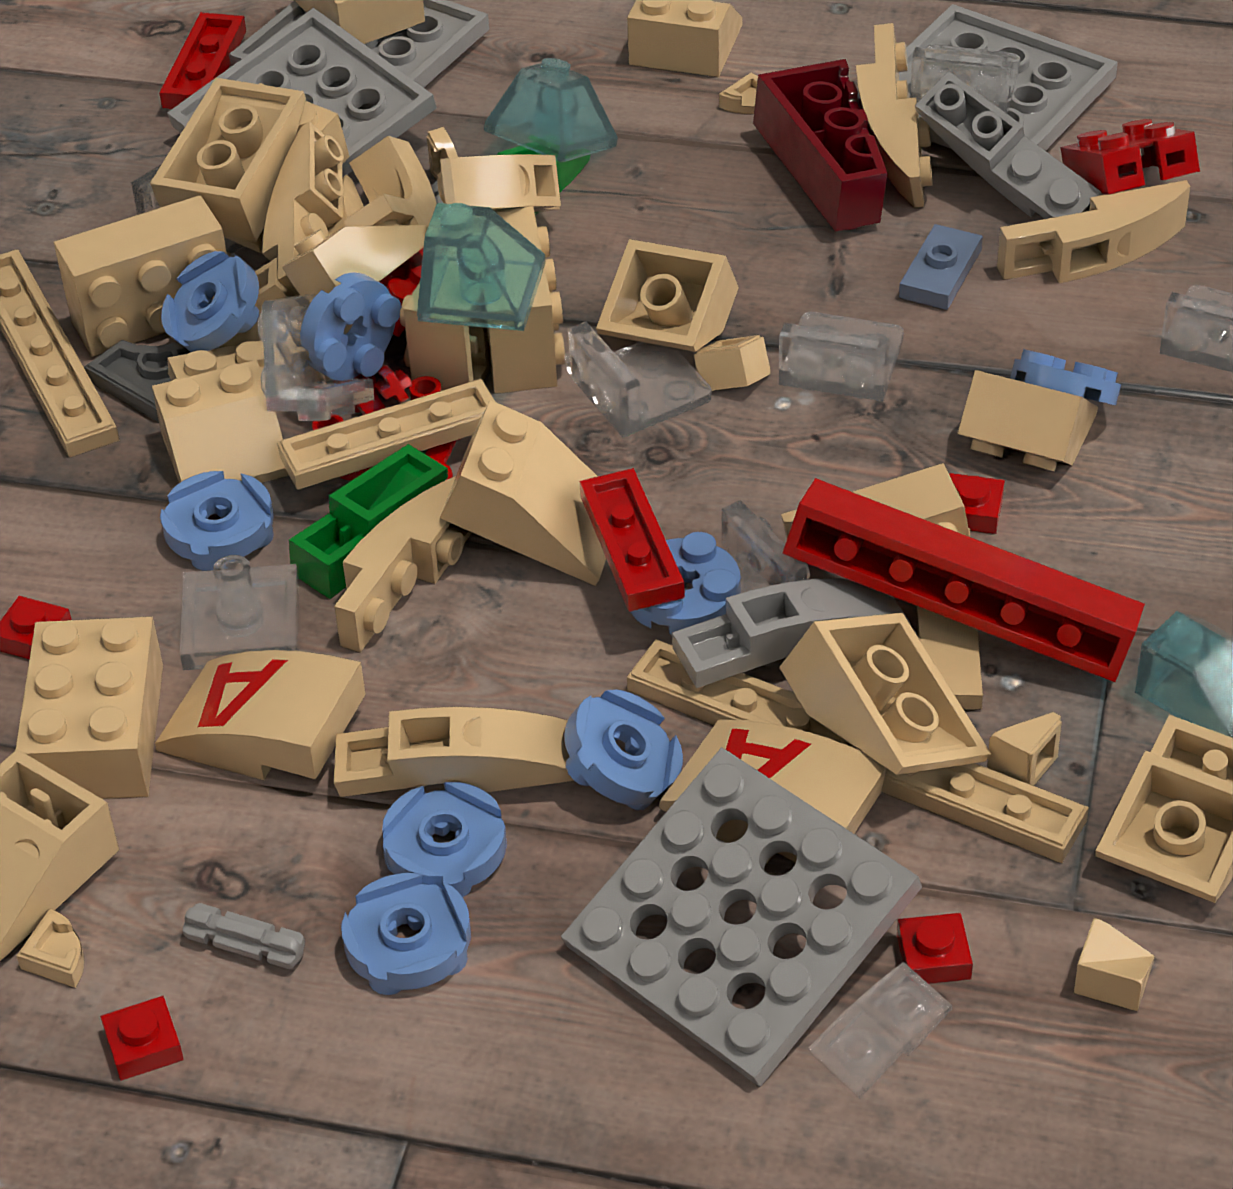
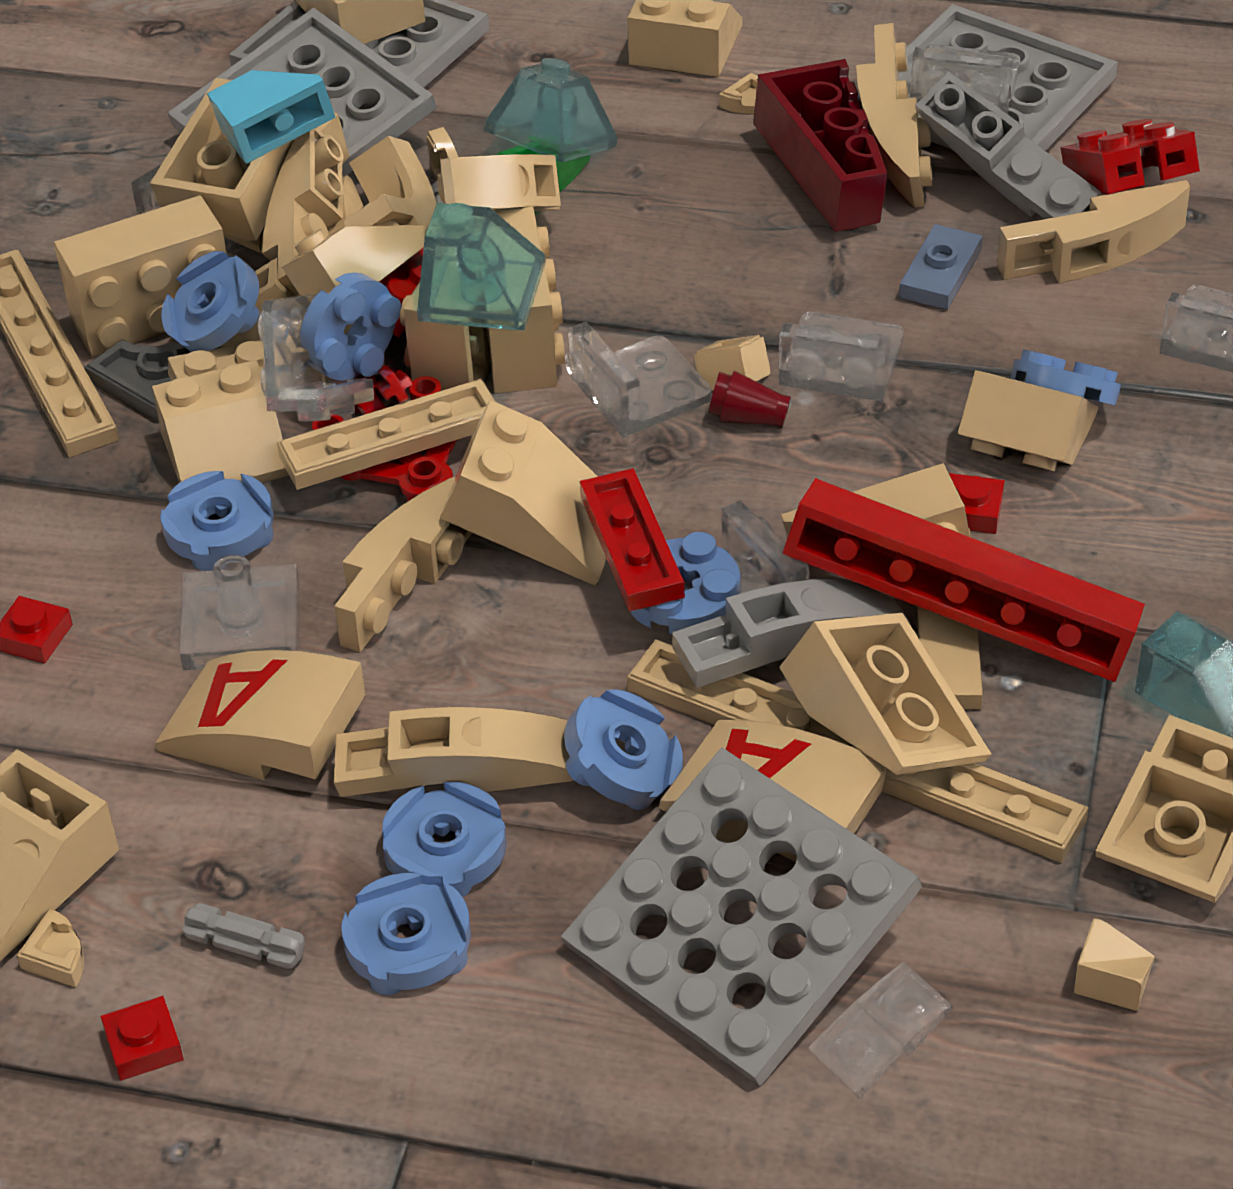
(94, 703): tan brick -> none
(202, 56): red plate -> none
(269, 109): none -> medium azure slope
(356, 511): green slope -> none
(669, 296): tan slope -> none
(747, 401): none -> dark red cone
(935, 947): red plate -> none
(1026, 748): tan slope -> none

